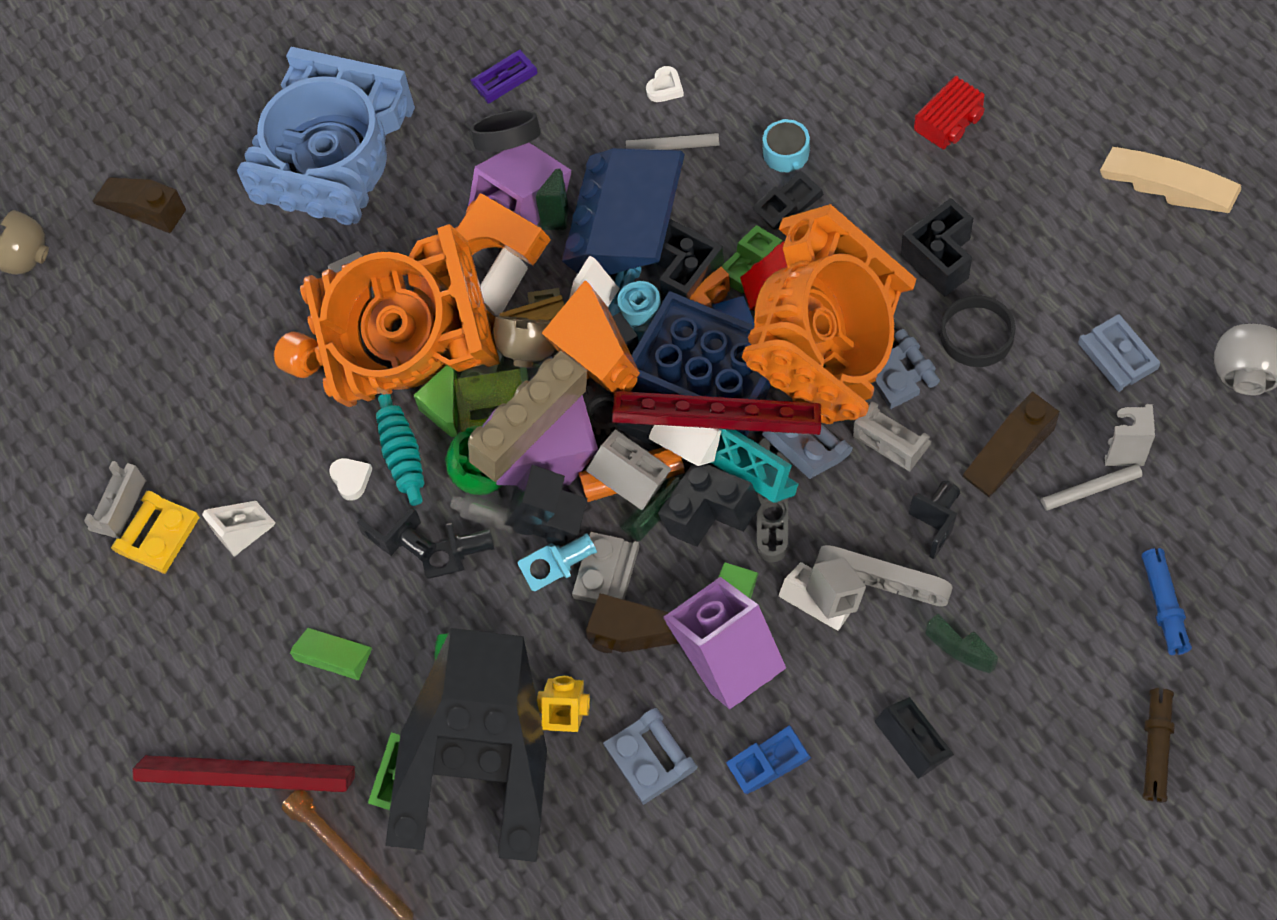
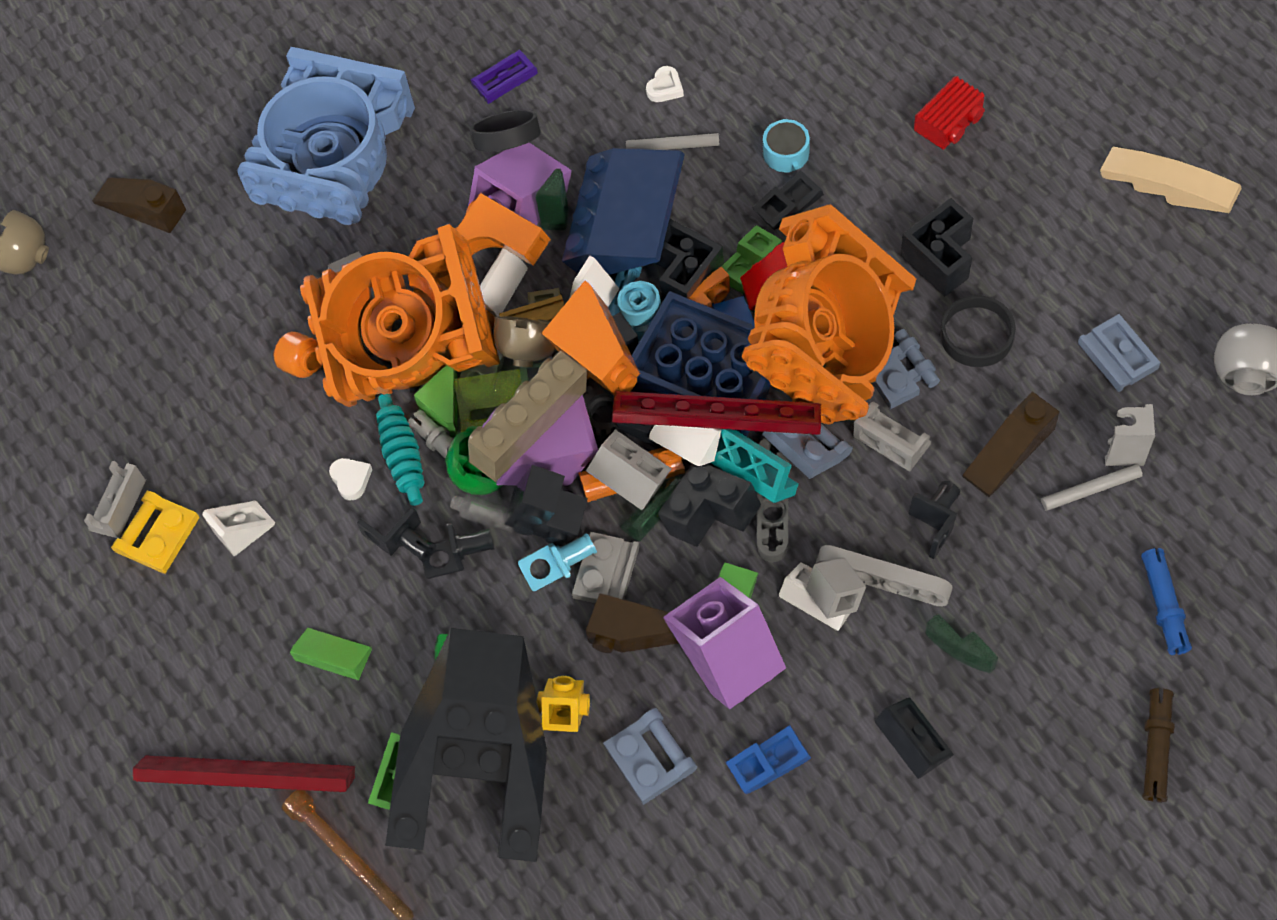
(436, 437): none -> light grey pin

